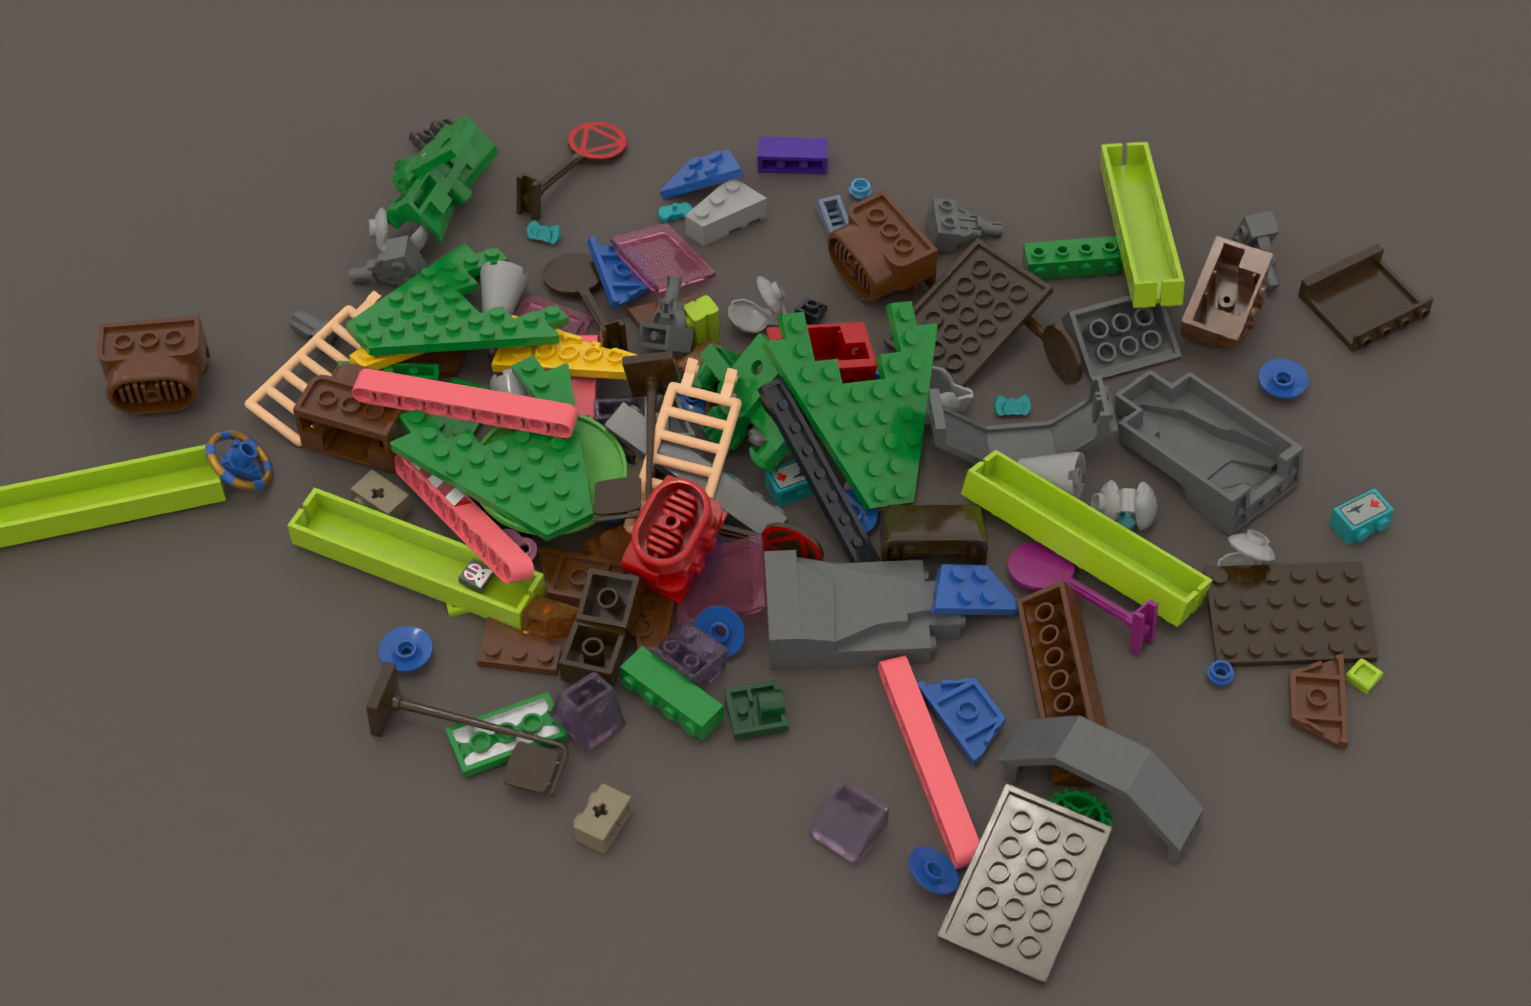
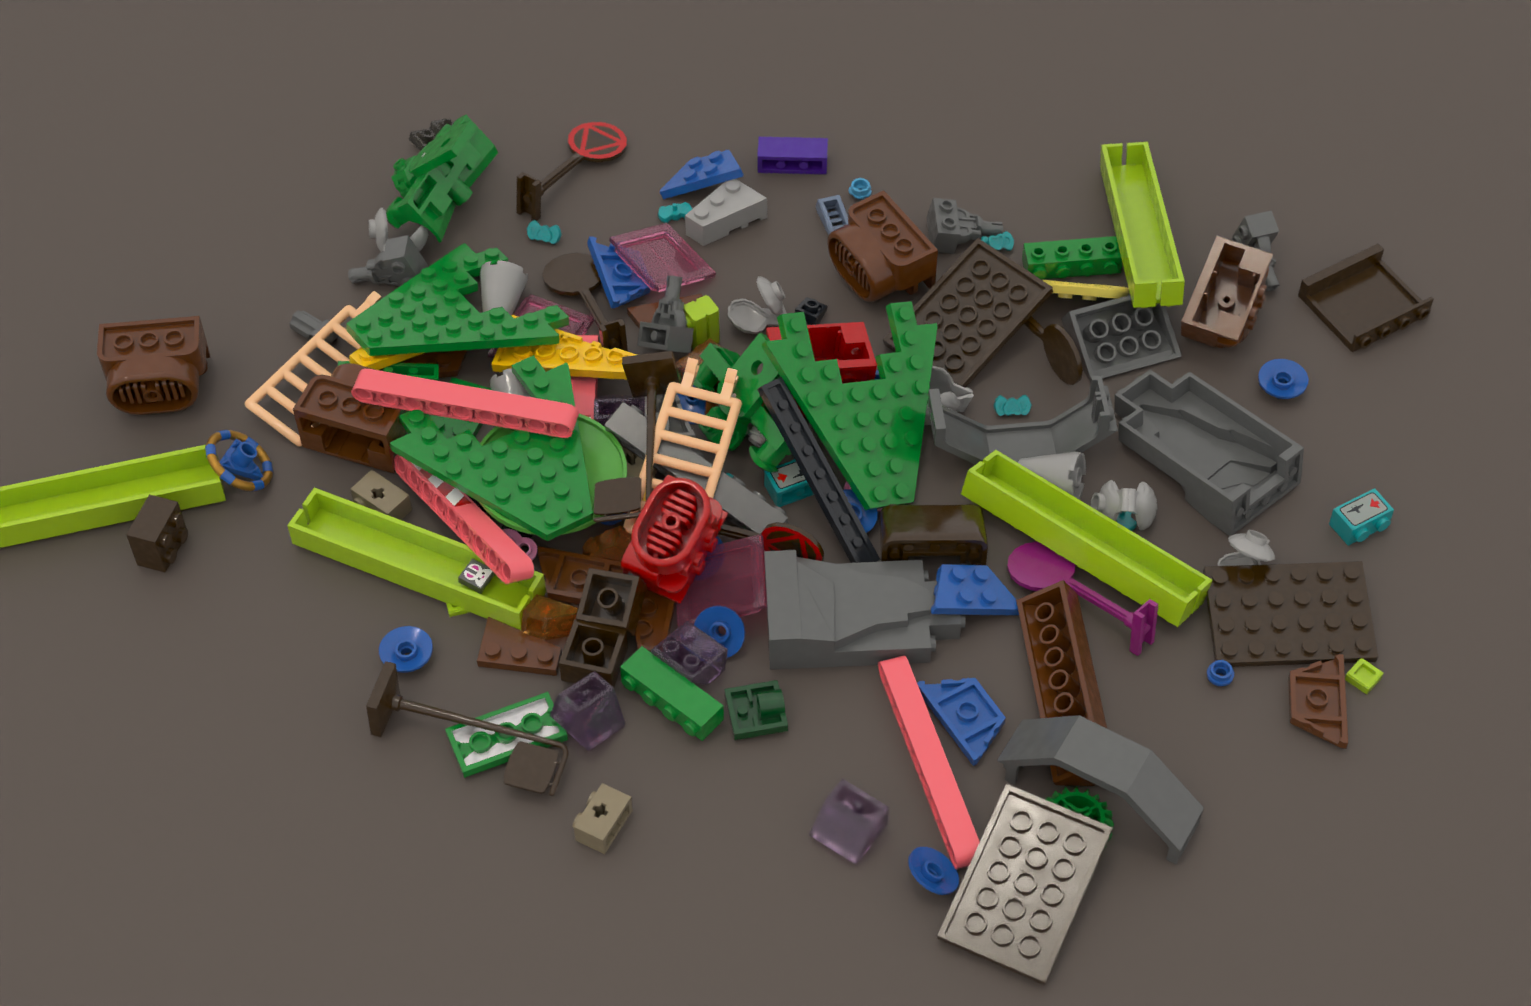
(157, 533): none -> dark brown brick
(1000, 241): none -> teal piece
(1088, 291): none -> light yellow plate

